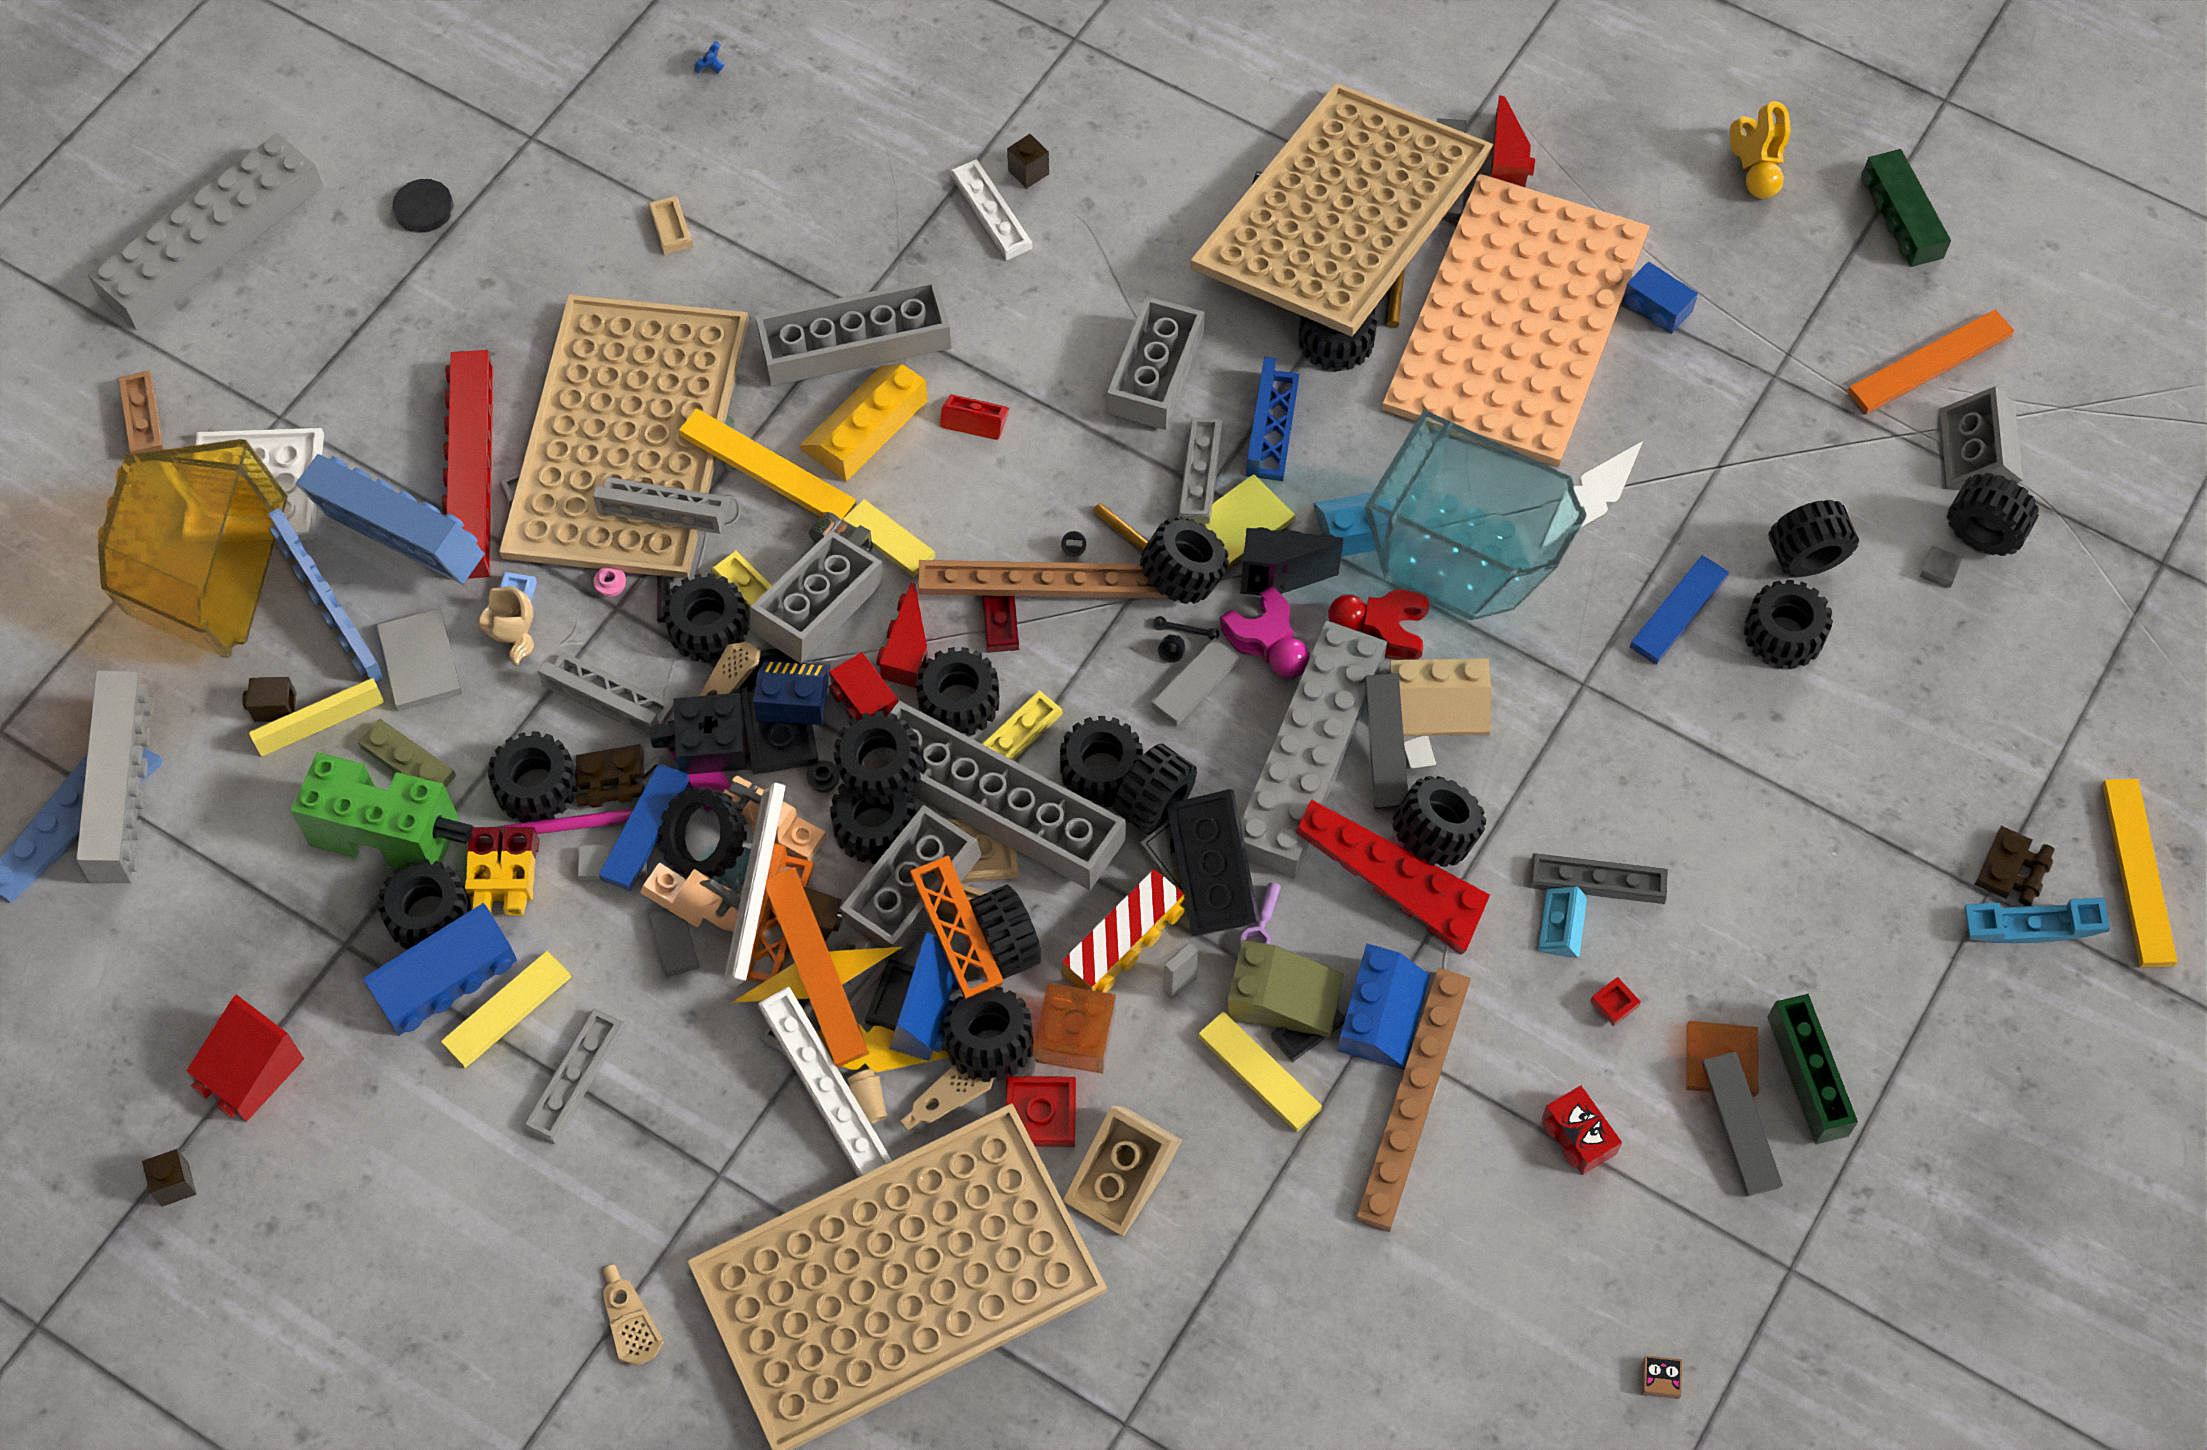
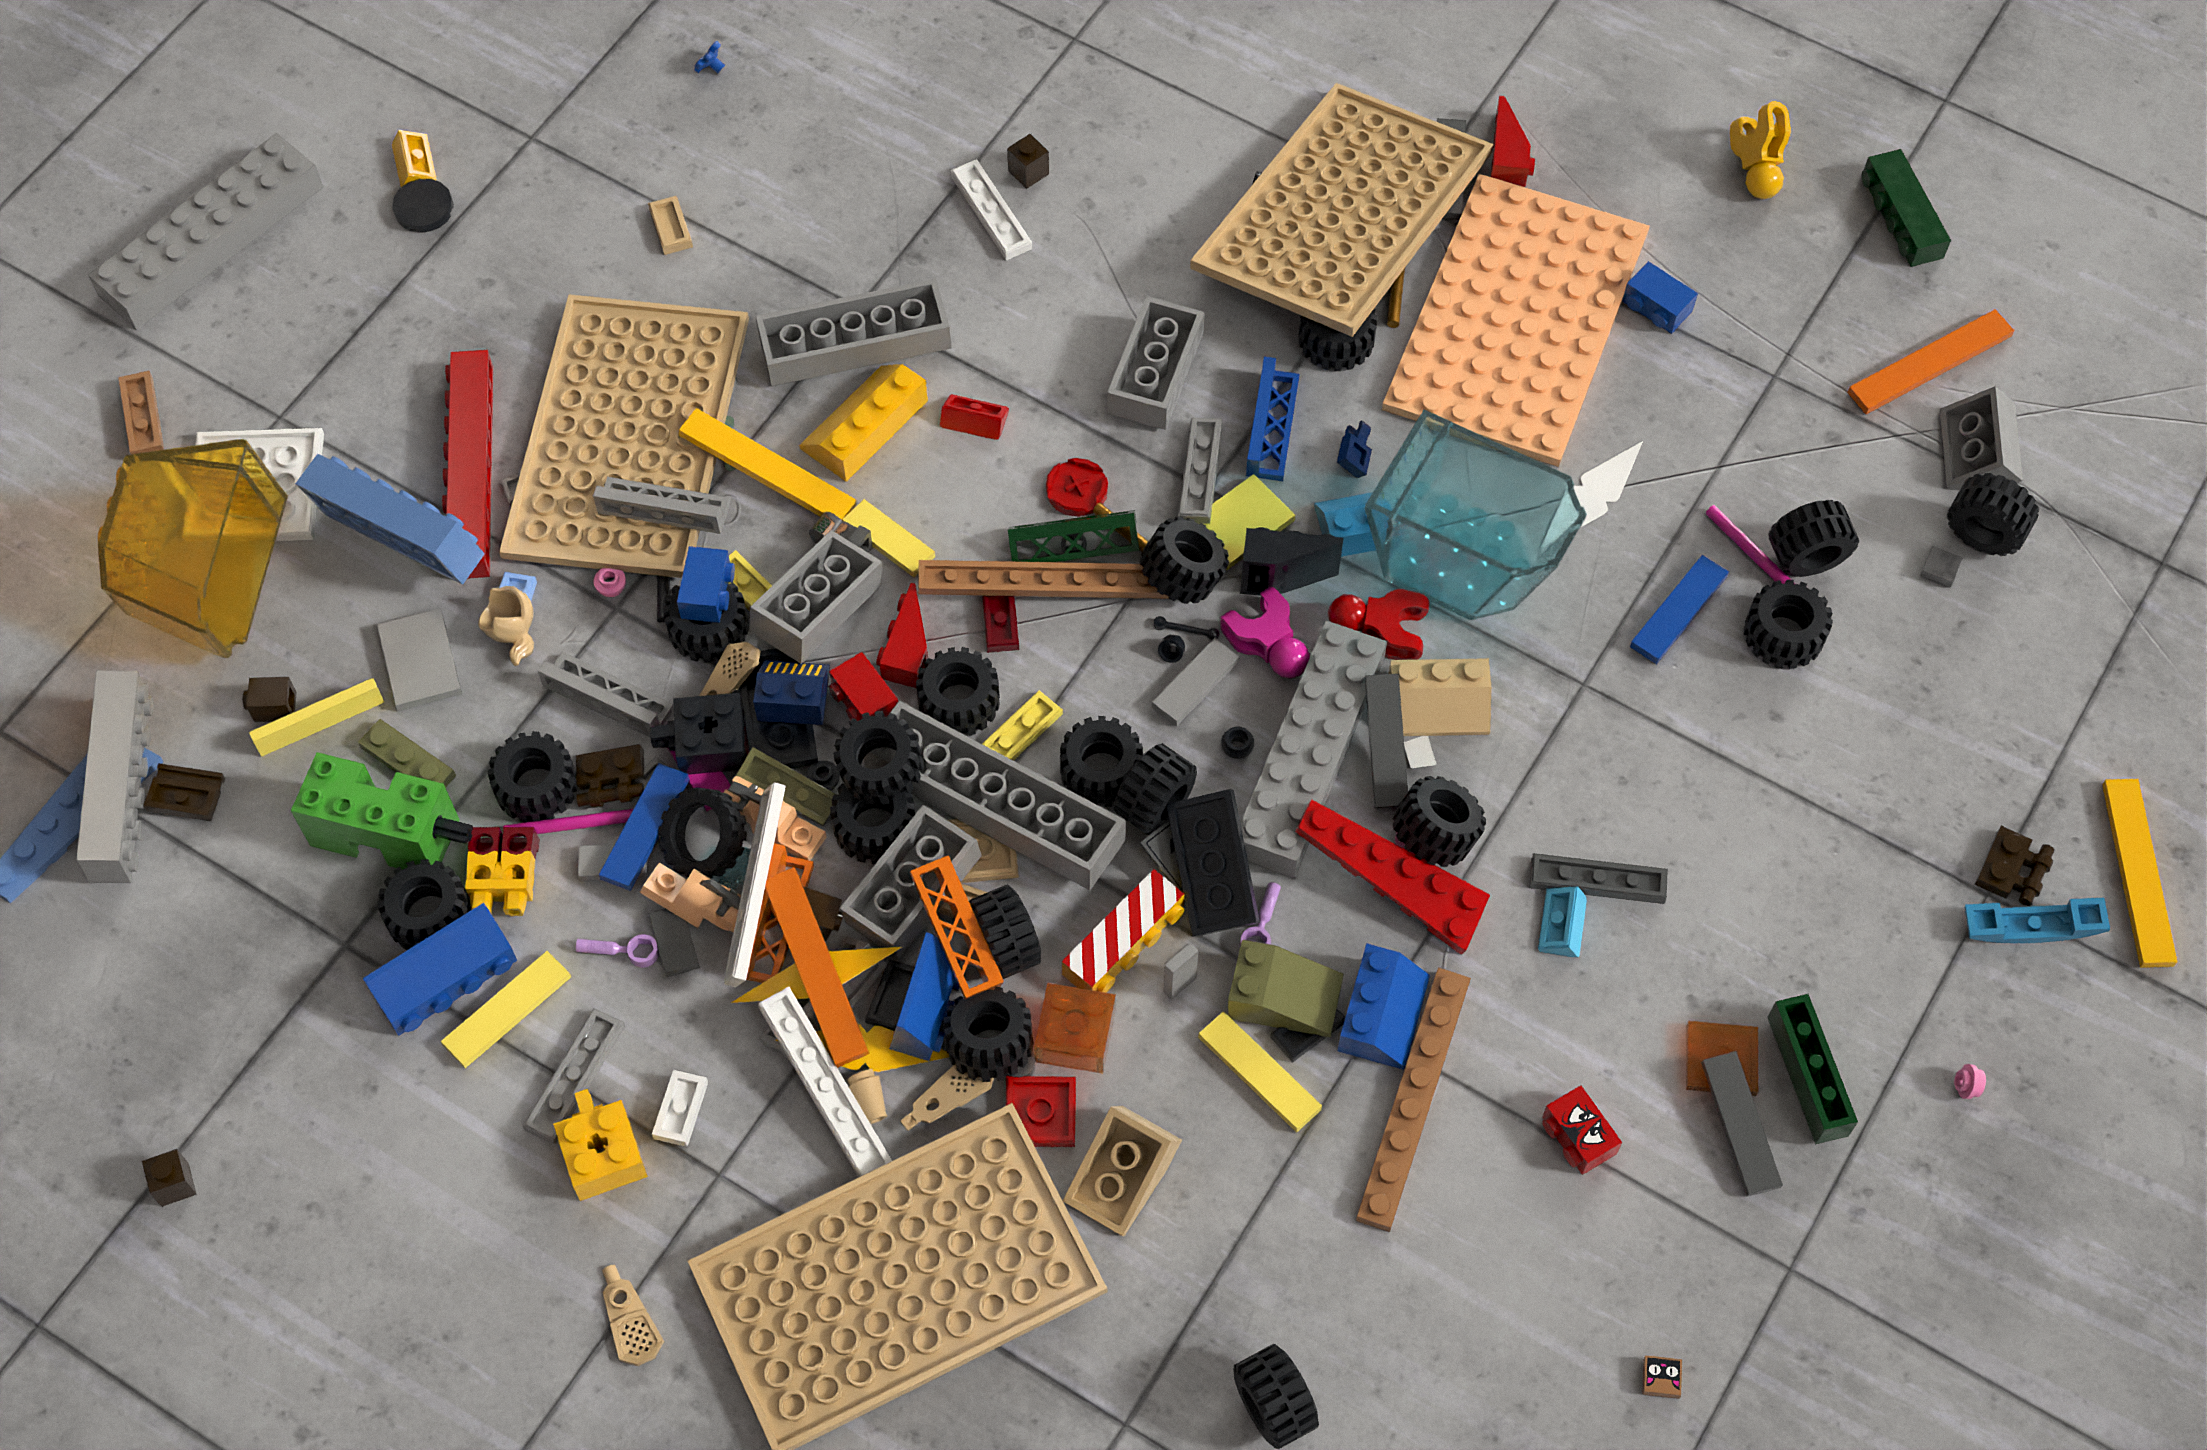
(184, 792): none -> dark brown plate
(243, 1060): red slope -> none
(321, 593): medium blue wing -> none
(412, 157): none -> yellow slope
(596, 1129): none -> yellow hinge
(613, 948): none -> lavender piece
(680, 1108): none -> white plate
(705, 584): none -> blue brick
(800, 792): none -> olive plate
(1072, 526): none -> dark green fence
(1076, 487): none -> red tile
(1237, 734): none -> black plate
(1276, 1396): none -> black tyre
(1353, 451): none -> dark blue plate
(1615, 1001): red plate -> none
(1746, 544): none -> dark pink bar
(1970, 1081): none -> bright pink plate

